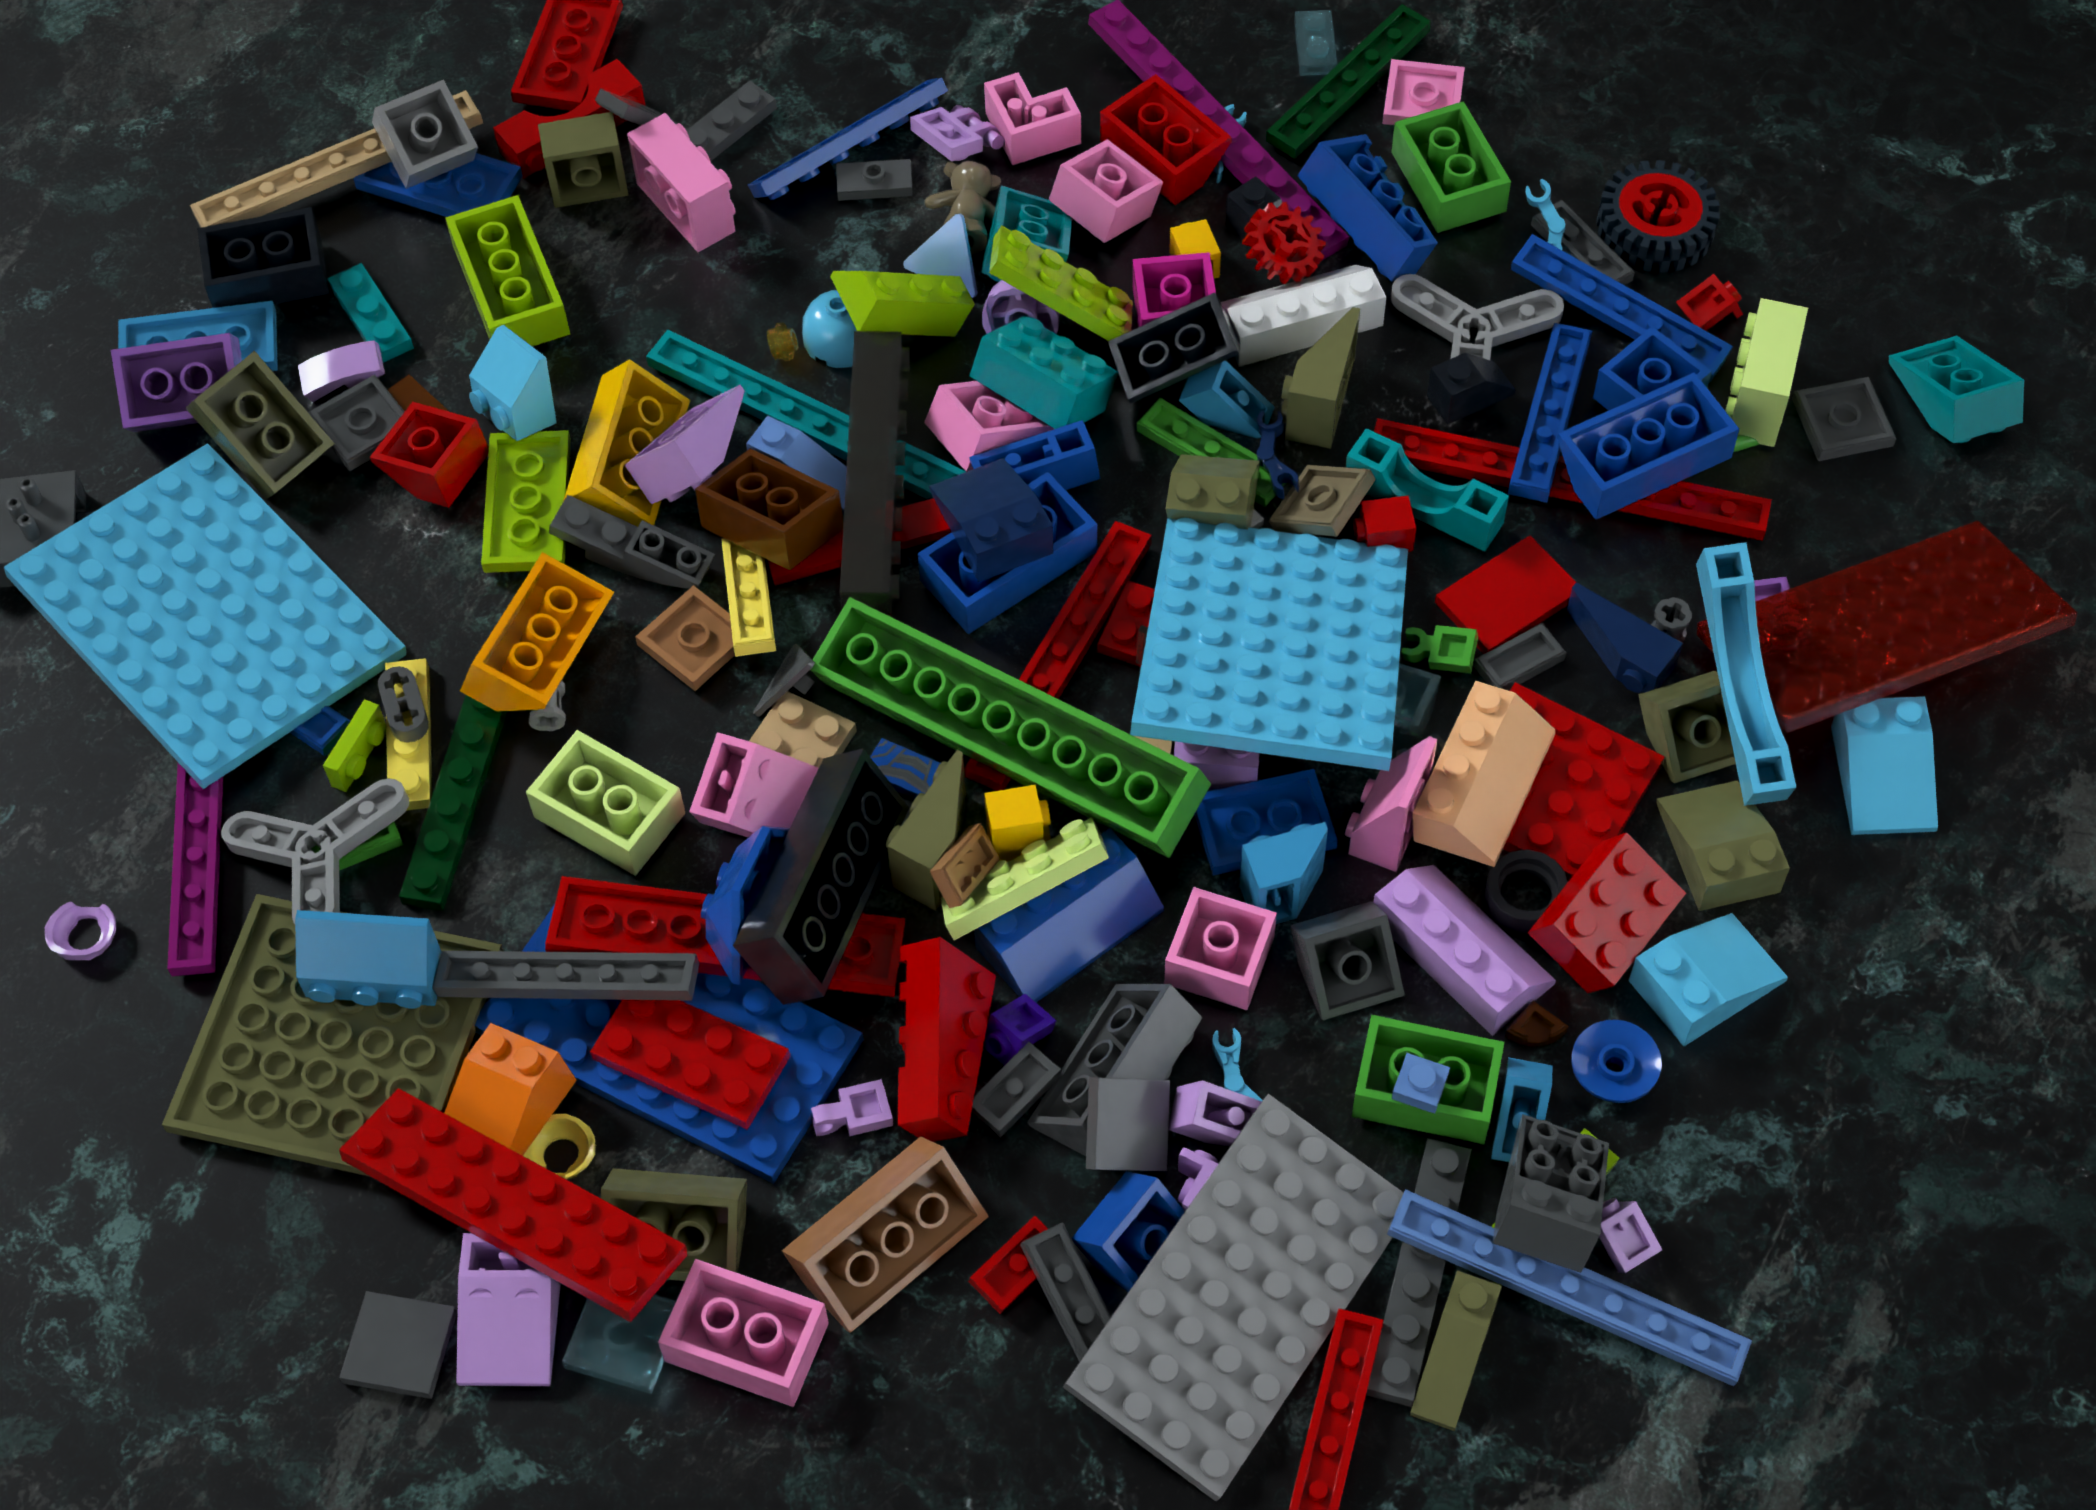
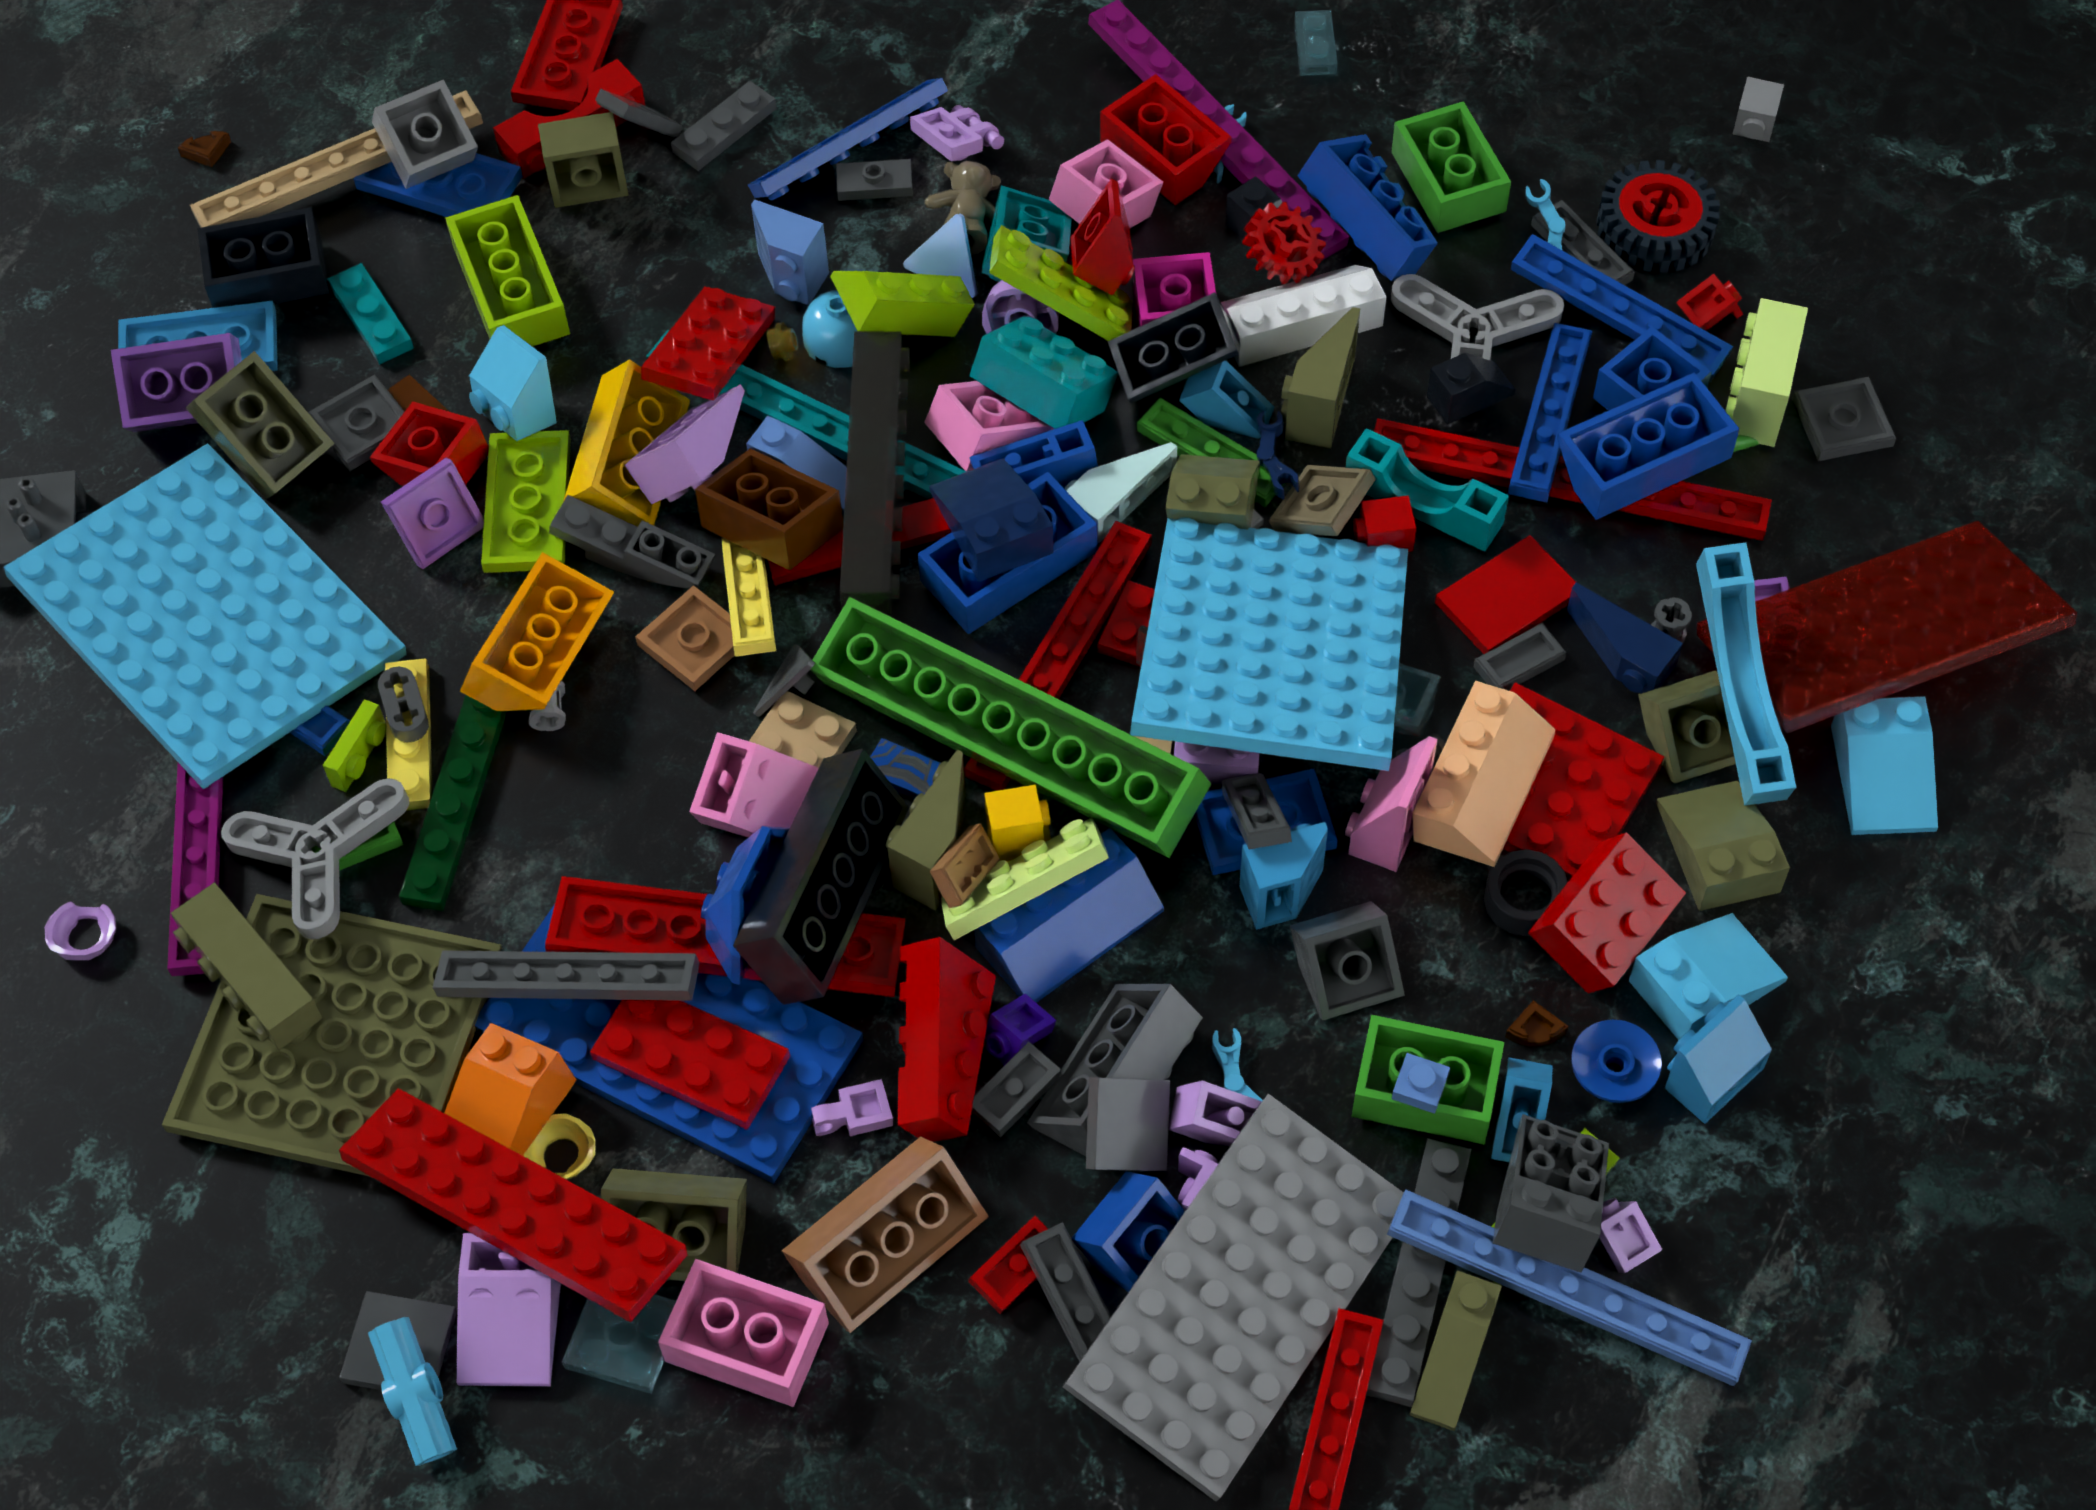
(205, 148): none -> reddish brown tile
(246, 966): none -> olive brick
(340, 367): lavender slope -> none
(366, 958): dark azure slope -> none
(412, 1391): none -> medium azure piece
(434, 513): none -> medium lavender tile
(606, 802): yellowish green brick -> none
(682, 182): bright pink brick -> none
(708, 343): none -> red plate
(790, 251): none -> medium blue slope
(1031, 124): bright pink brick -> none
(1103, 243): none -> red slope
(1122, 485): none -> light aqua slope
(1193, 239): yellow brick -> none
(1220, 948): bright pink brick -> none
(1256, 811): none -> dark grey tile
(1347, 81): dark green plate -> none
(1420, 89): bright pink plate -> none
(1447, 650): bright green plate -> none
(1461, 947): lavender slope -> none
(1717, 1059): none -> dark azure slope
(1758, 109): none -> light grey brick
(1960, 388): teal slope -> none

